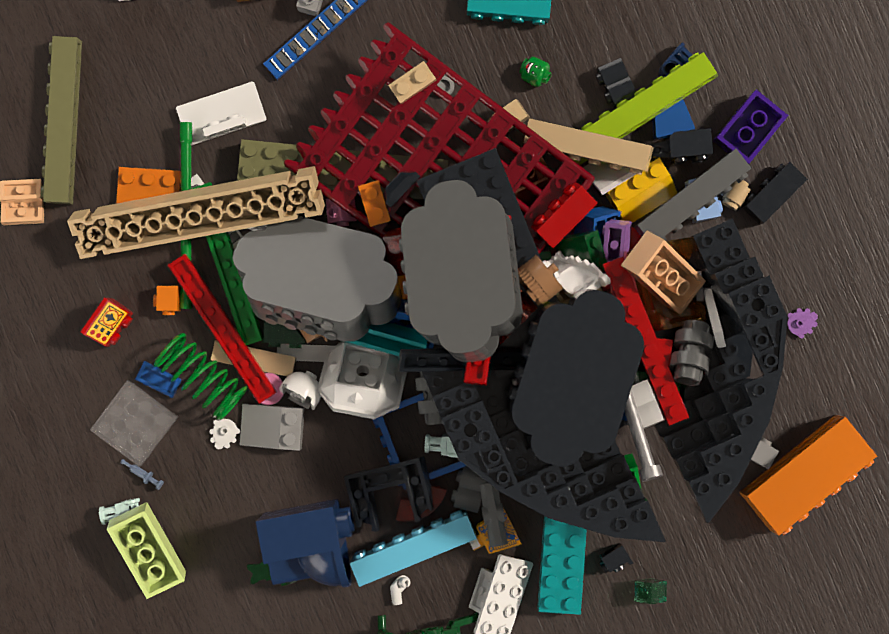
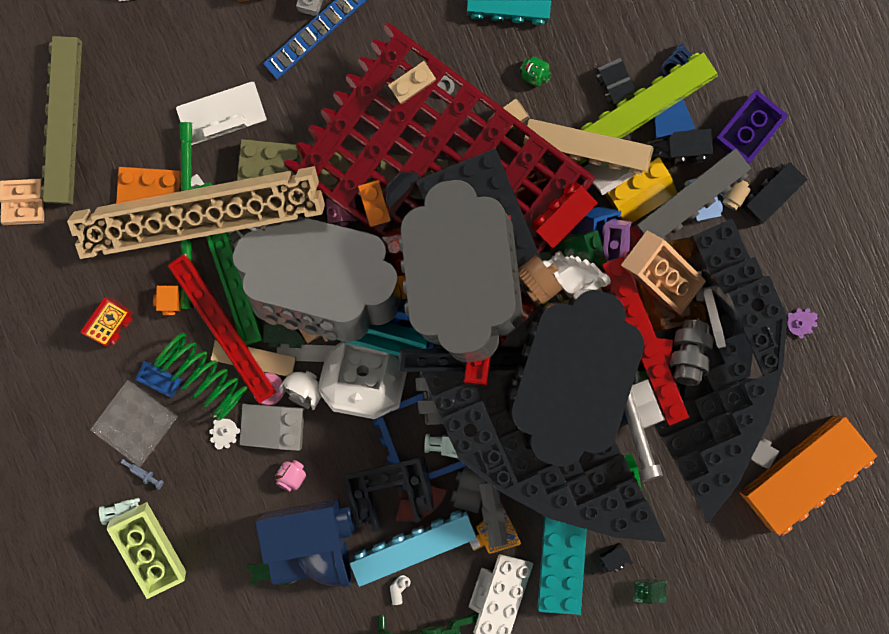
(290, 475): none -> bright pink head

